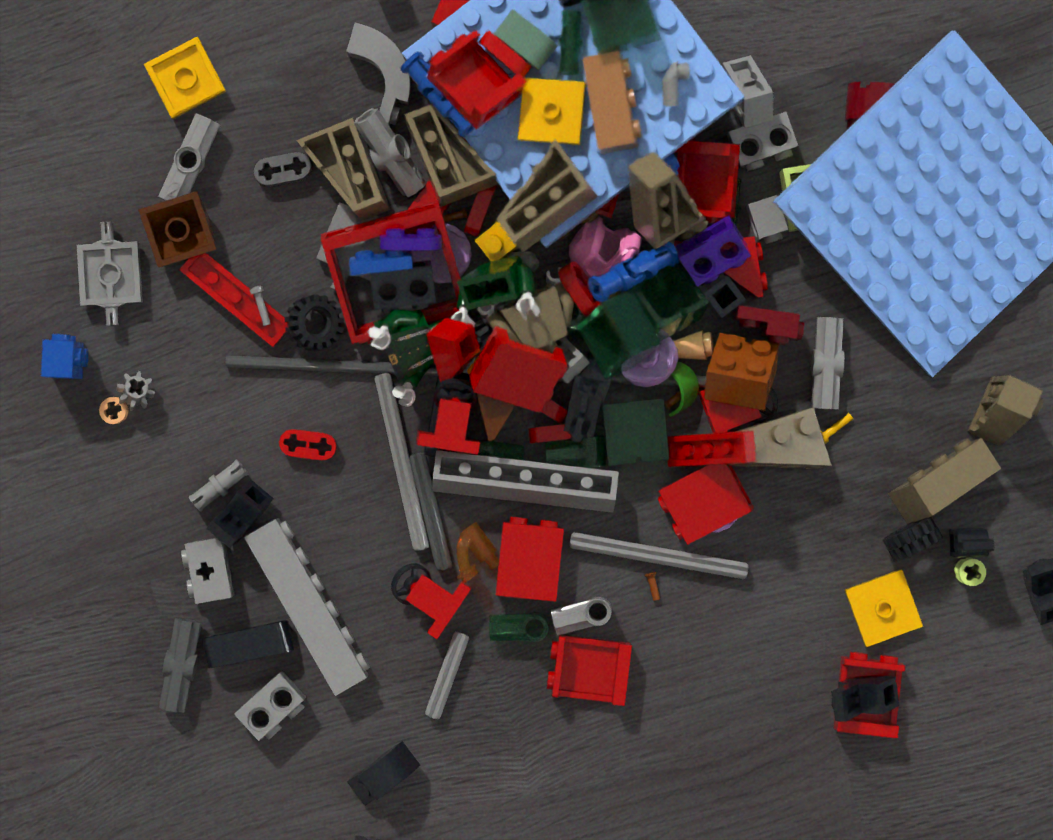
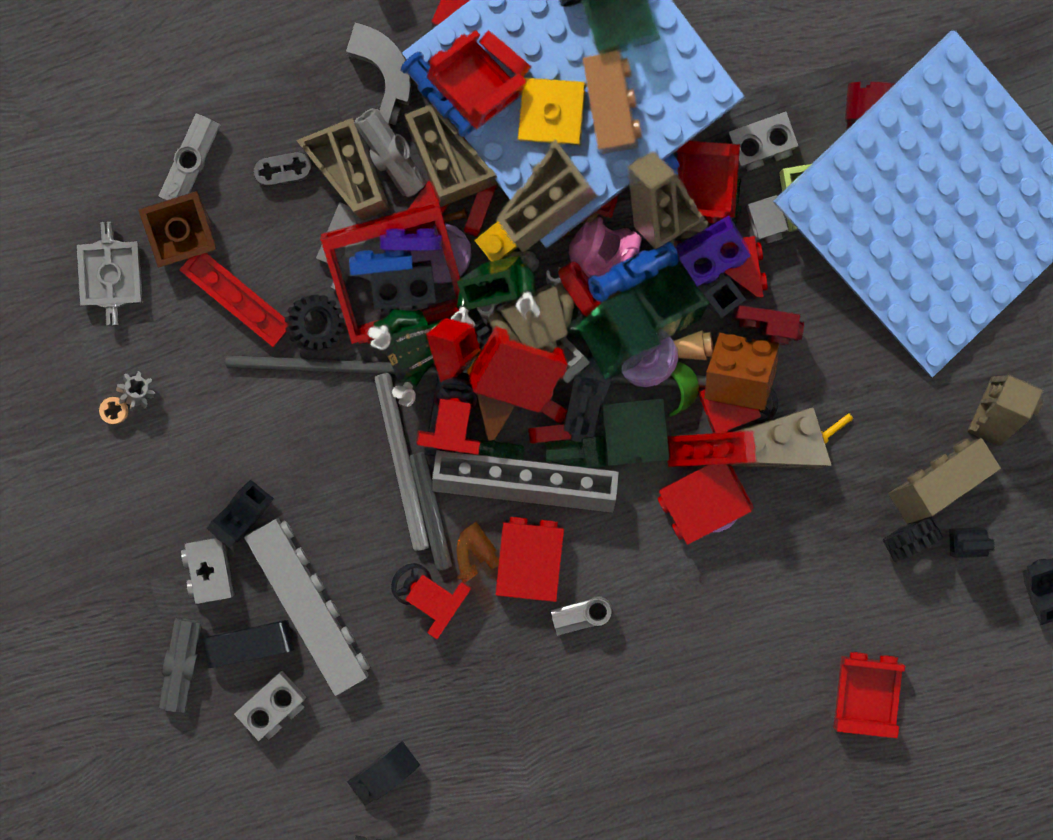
(63, 357): blue brick -> none
(185, 77): yellow plate -> none
(218, 485): light grey pin -> none
(260, 303): light grey piece -> none
(307, 452): red beam -> none
(447, 675): light grey axle -> none
(514, 627): clear green piece -> none
(525, 39): sand green beam -> none
(570, 42): clear green pin -> none
(590, 669): red panel -> none
(653, 585): dark orange piece -> none
(659, 555): light grey axle -> none
(670, 82): light grey arm -> none
(673, 400): dark orange piece -> none
(758, 100): light grey brick -> none
(827, 363): light grey piece -> none
(864, 695): black brick -> none
(883, 608): yellow plate -> none
(978, 567): yellowish green bush -> none

